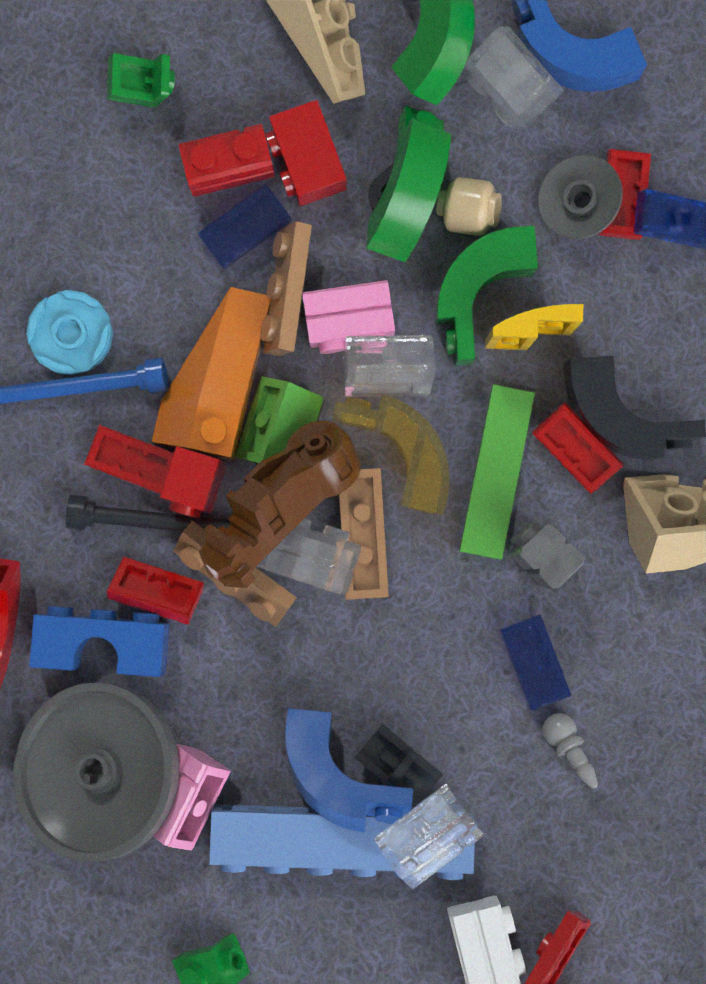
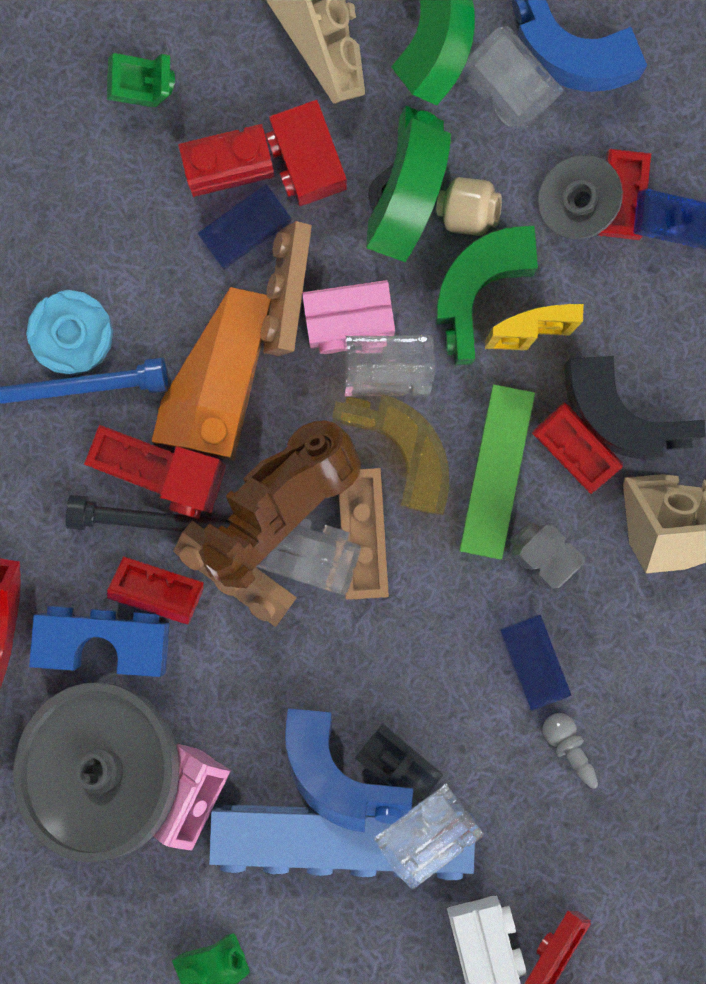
(274, 416): bright green panel -> none

